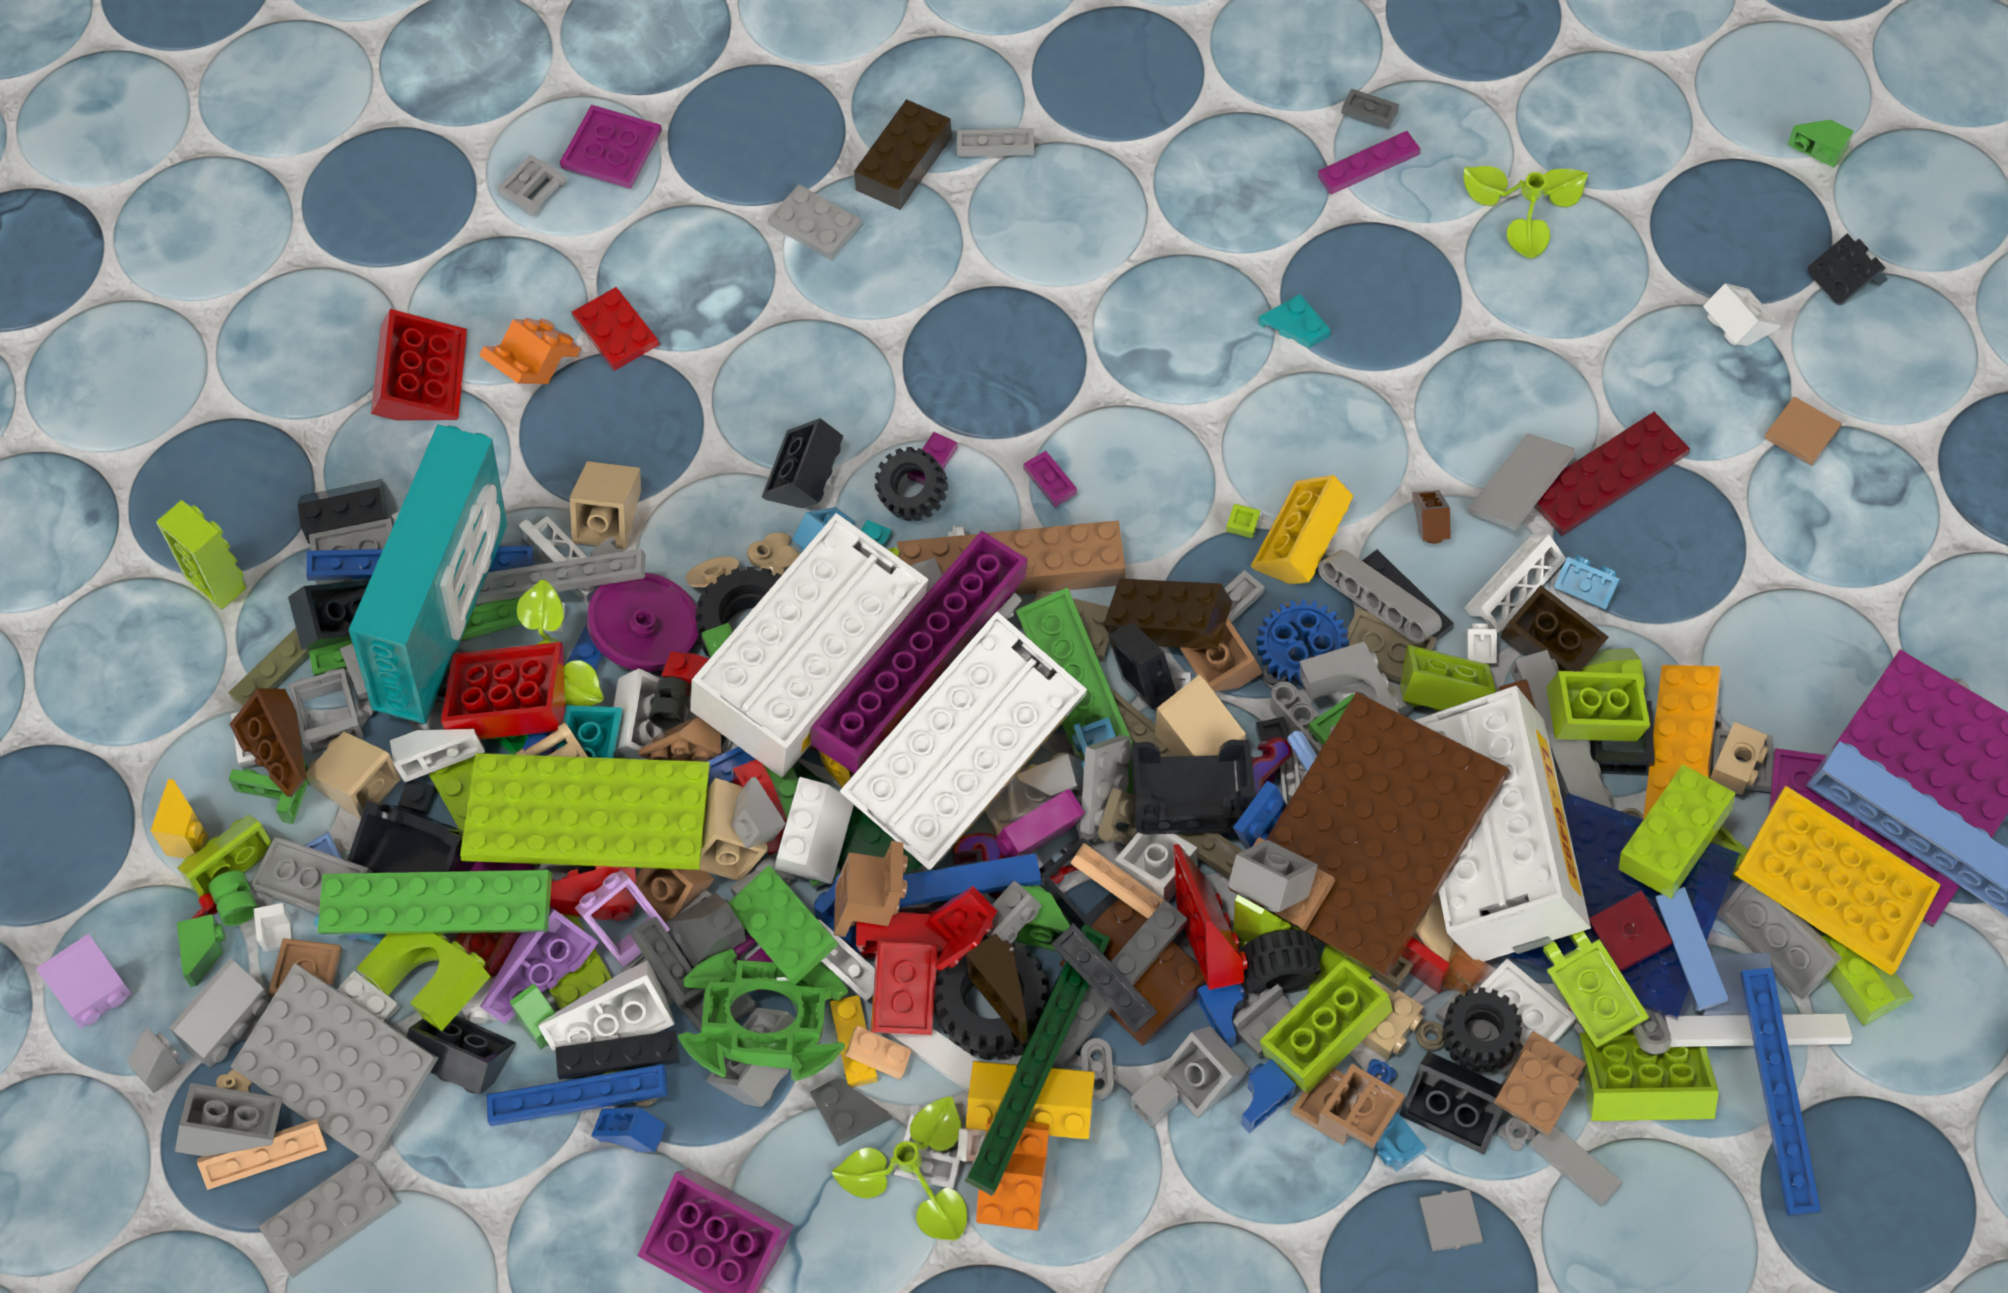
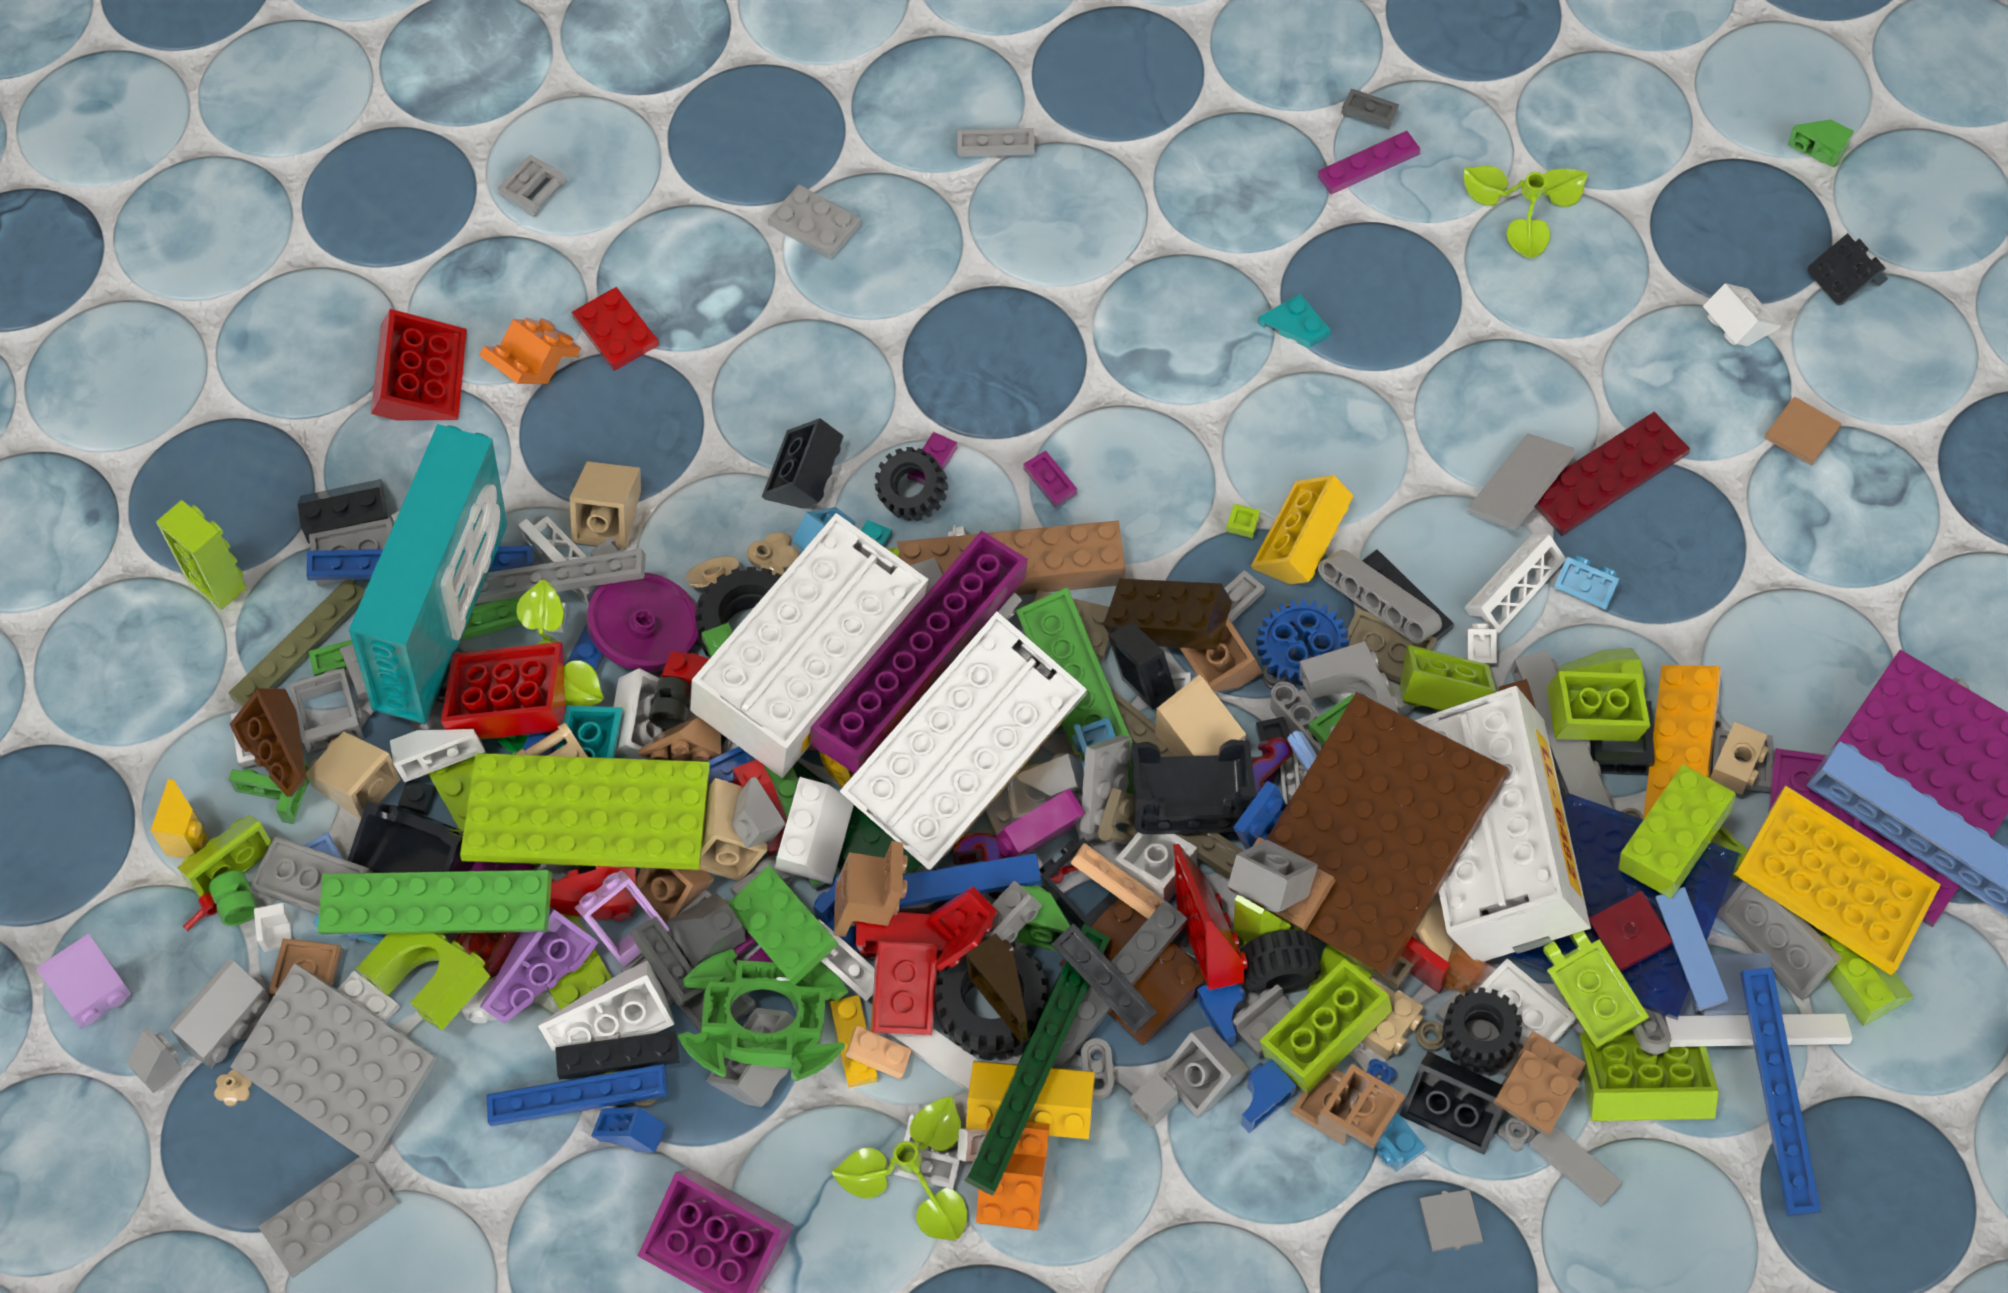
(199, 946): bright green slope -> none
(226, 1121): light grey slope -> none
(287, 1147): light nougat plate -> none
(325, 612): black slope -> none
(465, 1052): black slope -> none
(530, 1009): bright green slope -> none
(610, 146): magenta plate -> none
(847, 1111): dark grey wing -> none
(903, 154): dark brown brick -> none
(1432, 516): reddish brown arch -> none
(1553, 626): dark brown slope -> none

